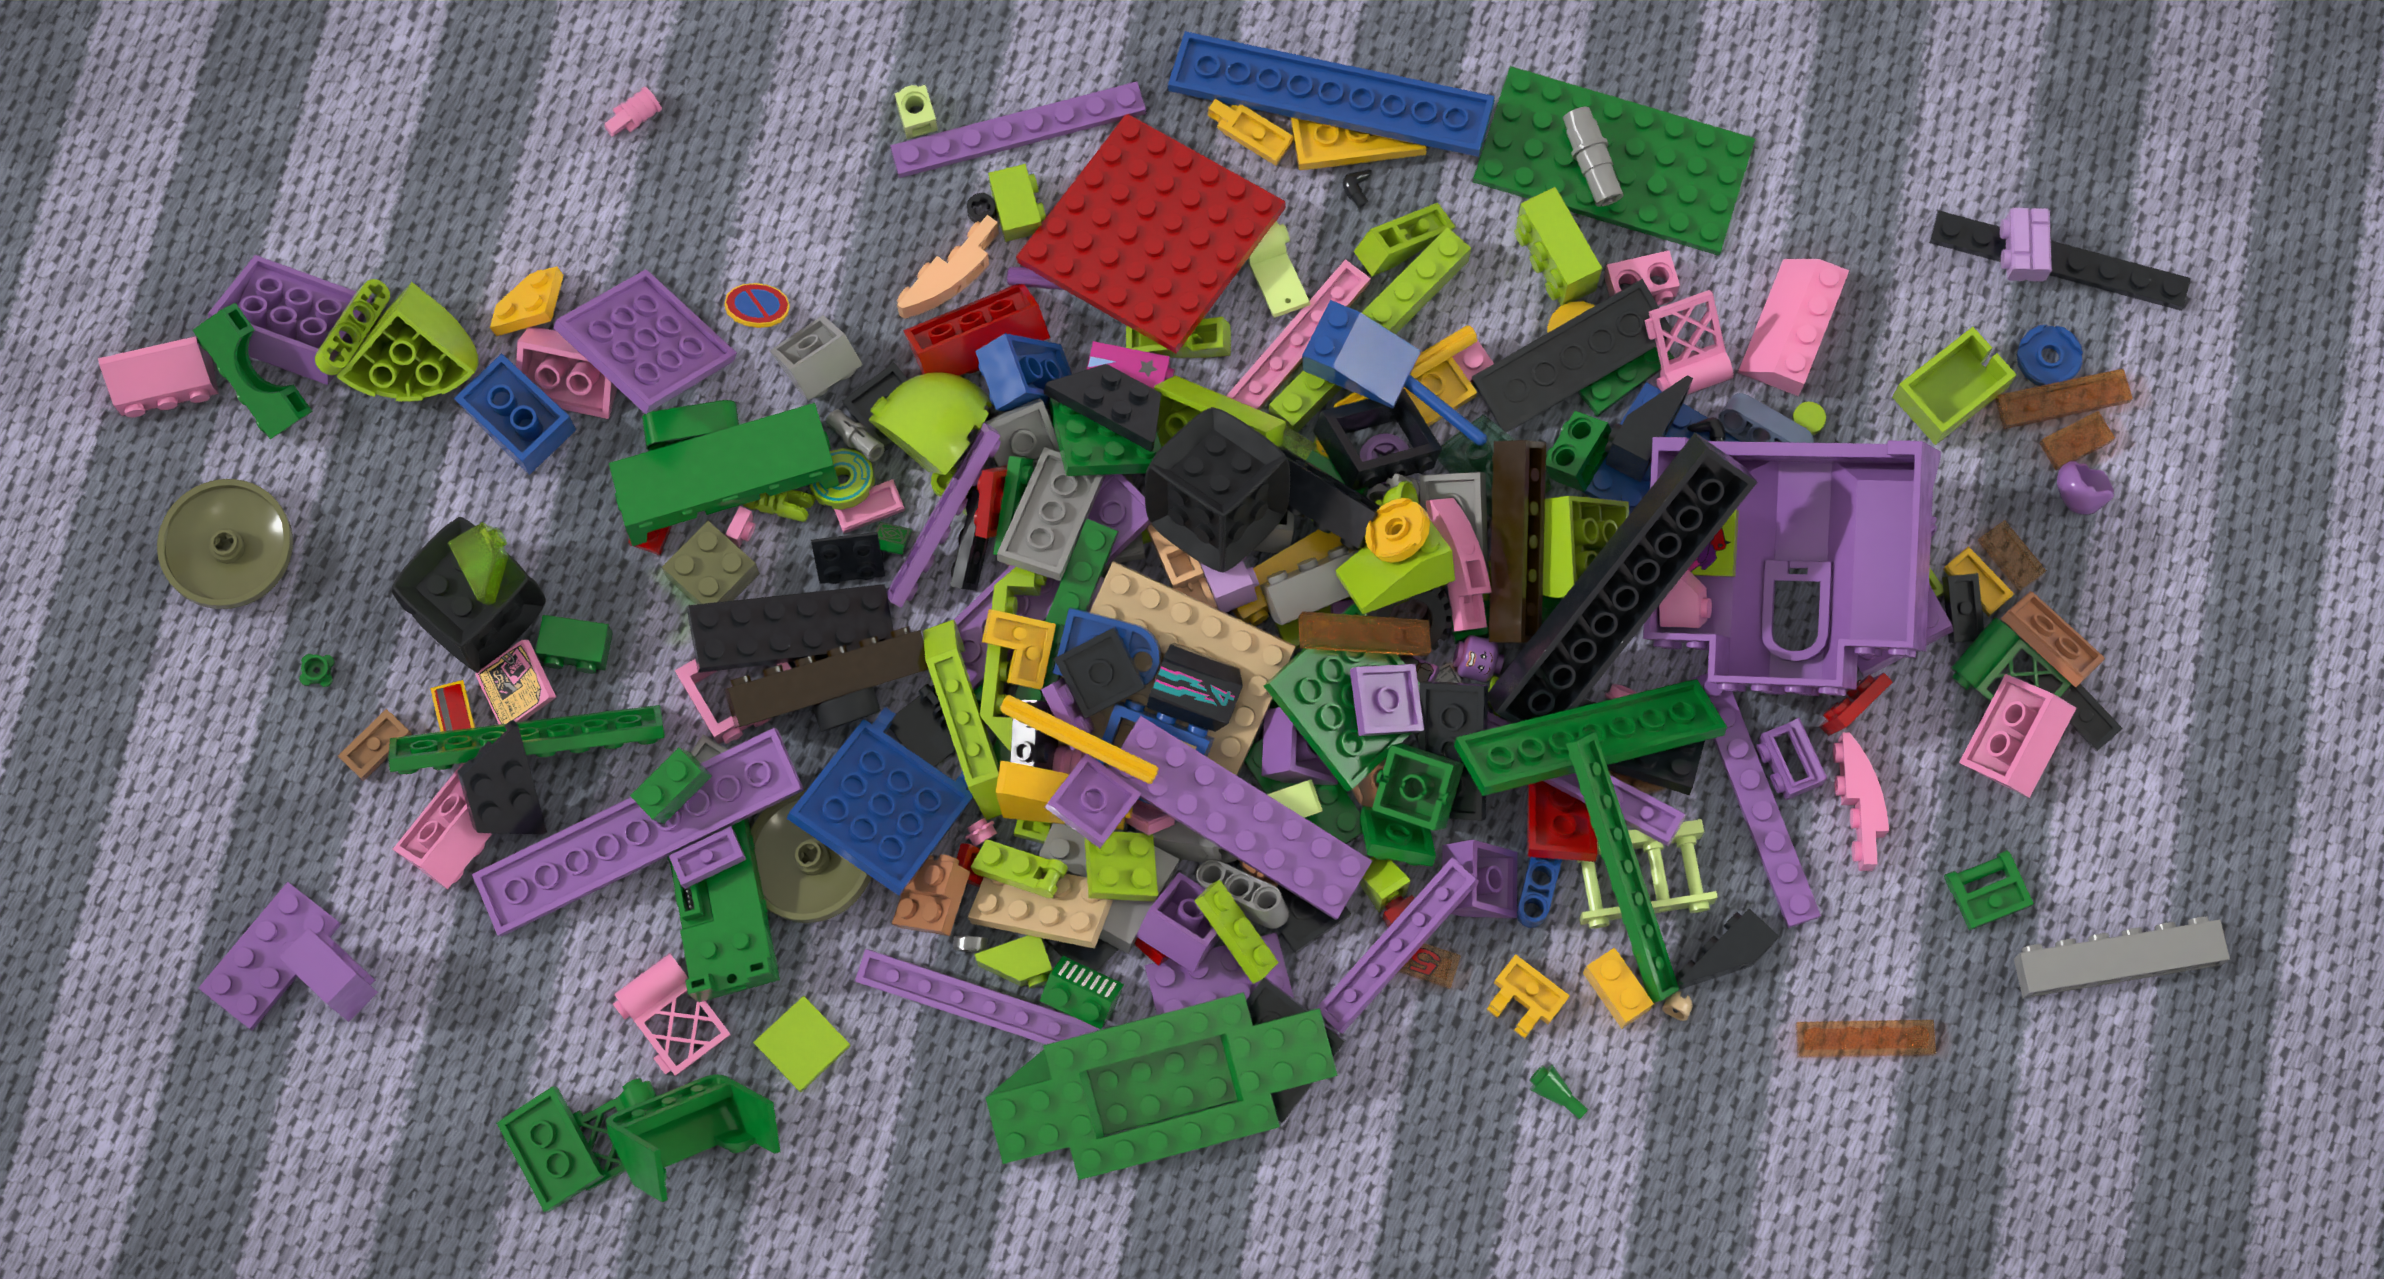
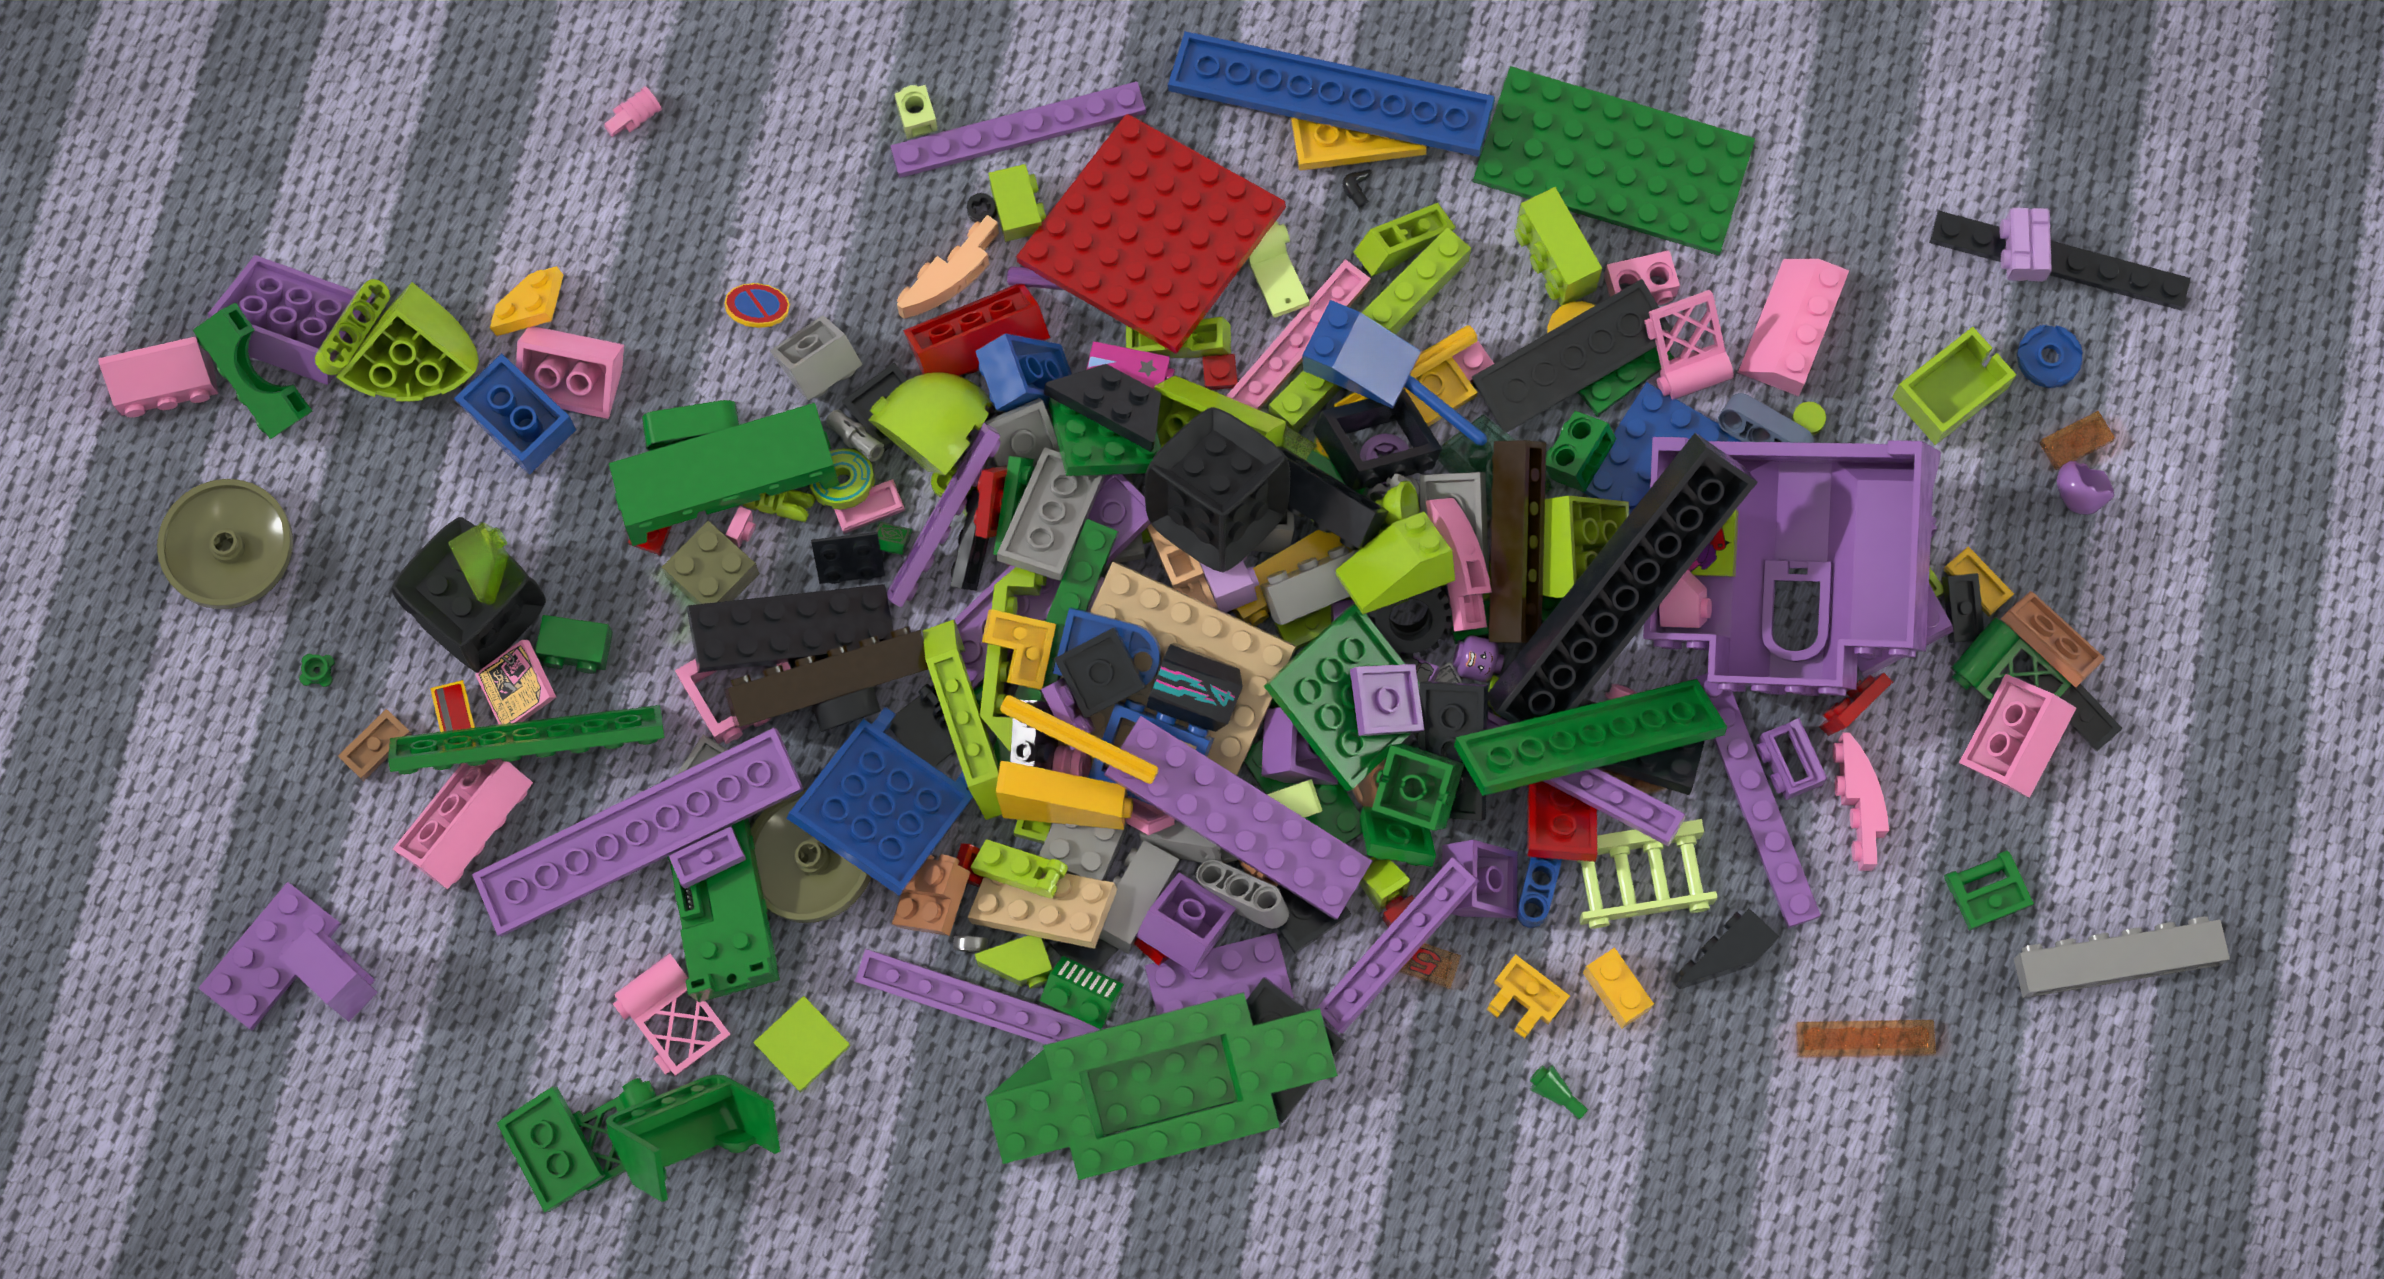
(501, 787): black wing -> none
(645, 341): medium lavender plate -> none
(671, 785): green brick -> none
(980, 831): bright pink plate -> none
(1093, 800): medium lavender plate -> none
(1122, 867): lime plate -> none
(1219, 371): none -> red plate
(1236, 931): lime plate -> none
(1251, 131): yellow hinge -> none
(1364, 633): clear orange plate -> none
(1397, 530): yellow plate -> none
(1592, 156): light grey piece -> none
(1622, 866): green plate -> none
(1631, 442): black slope -> none
(1683, 1005): tan hinge -> none
(1711, 425): black animal -> none
(2012, 555): clear orange tile -> none
(2063, 398): clear orange plate -> none

